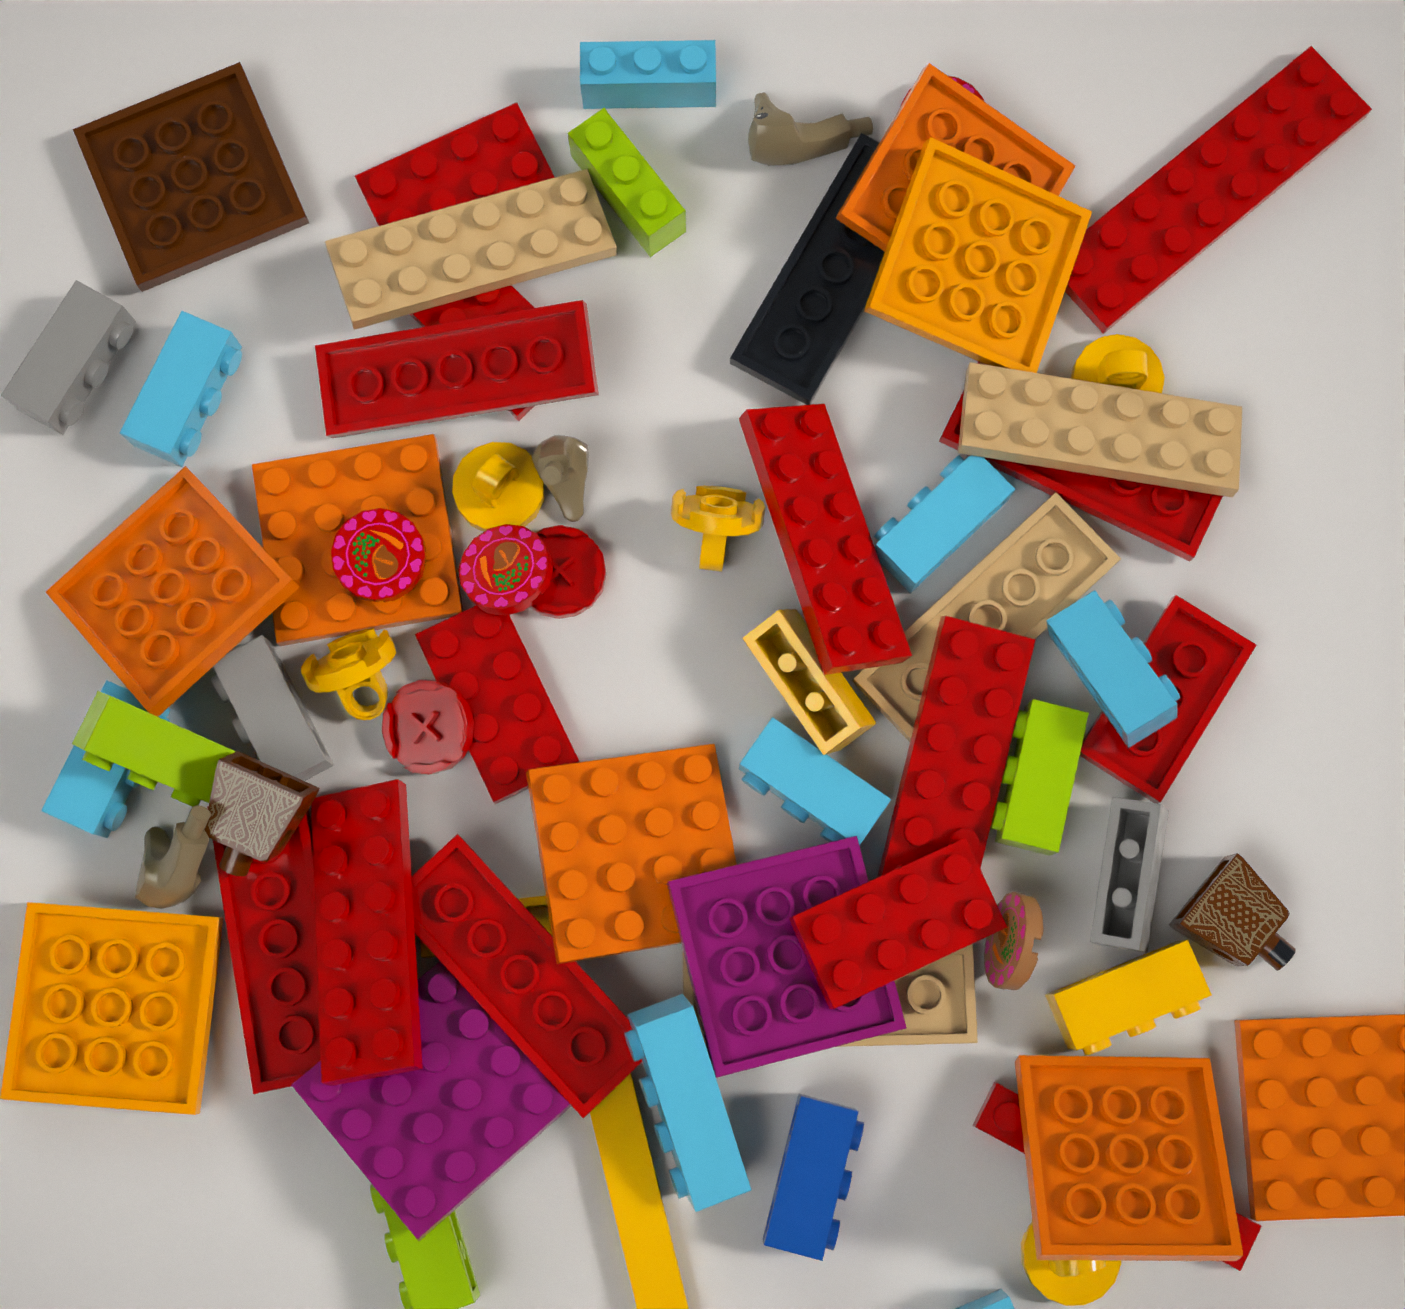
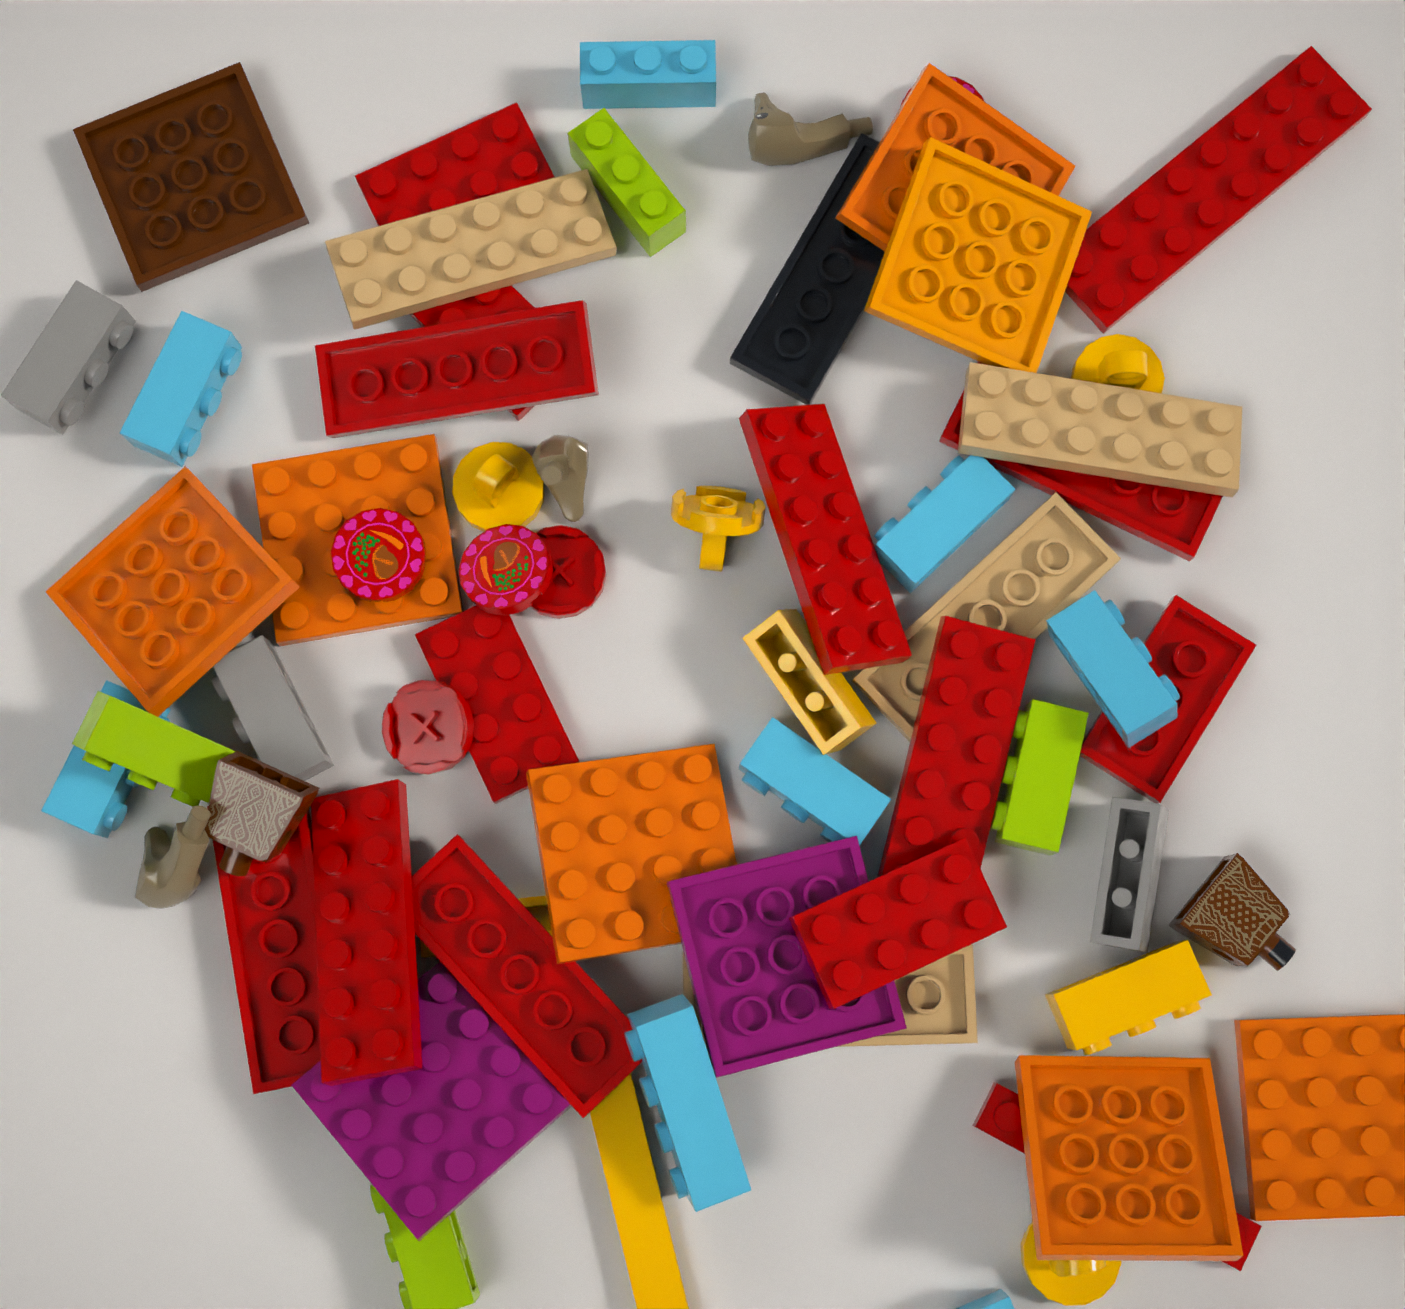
(112, 1008): light orange plate -> none
(352, 664): yellow tile -> none
(812, 1177): blue brick -> none
(1009, 951): medium nougat tile -> none

